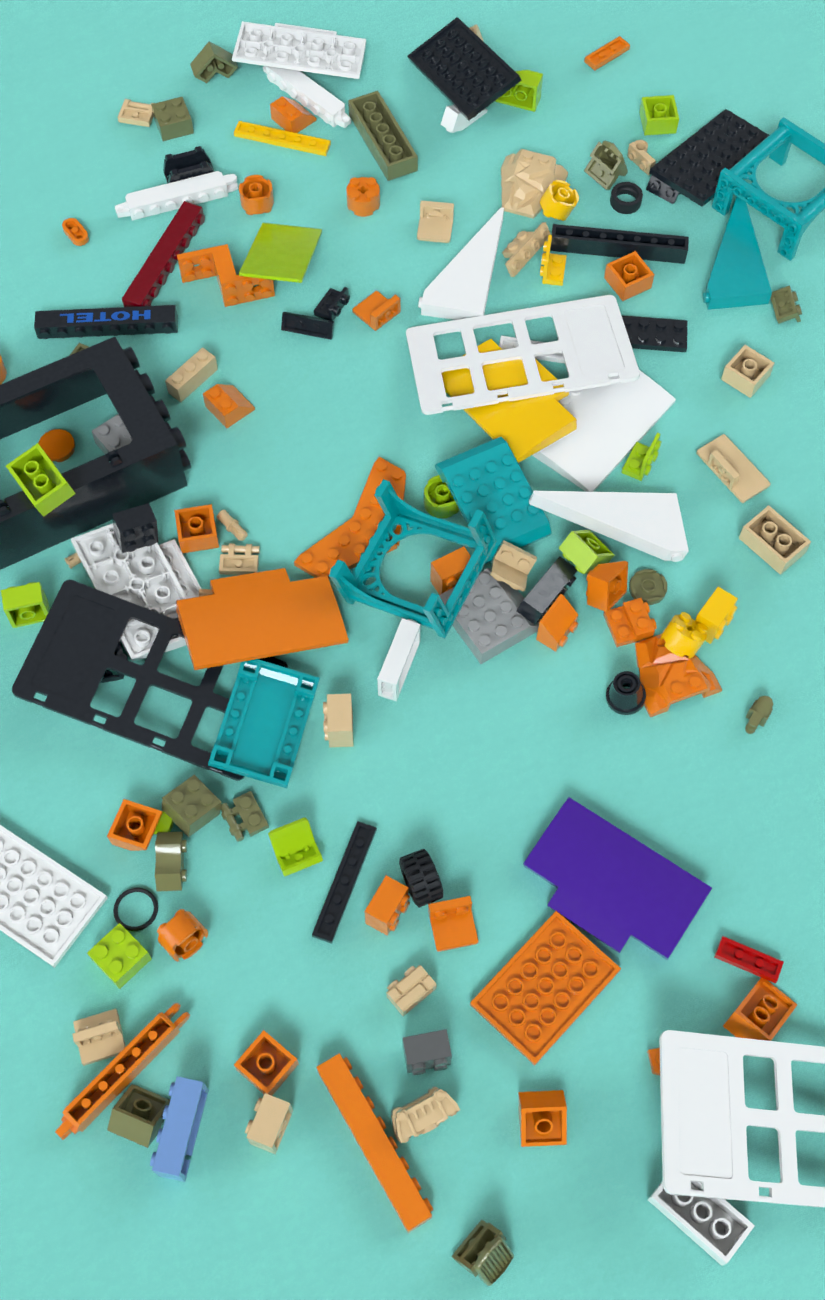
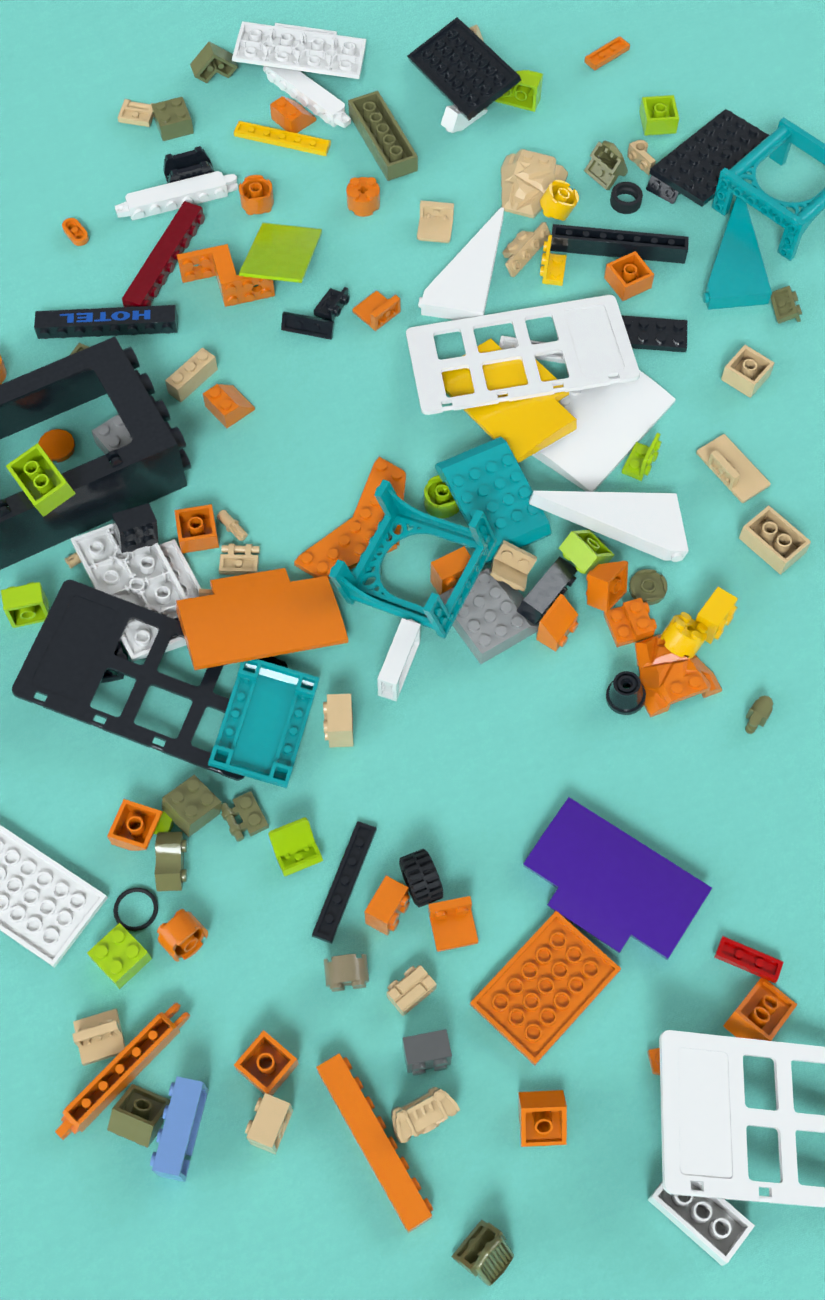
(346, 971): none -> dark tan brick

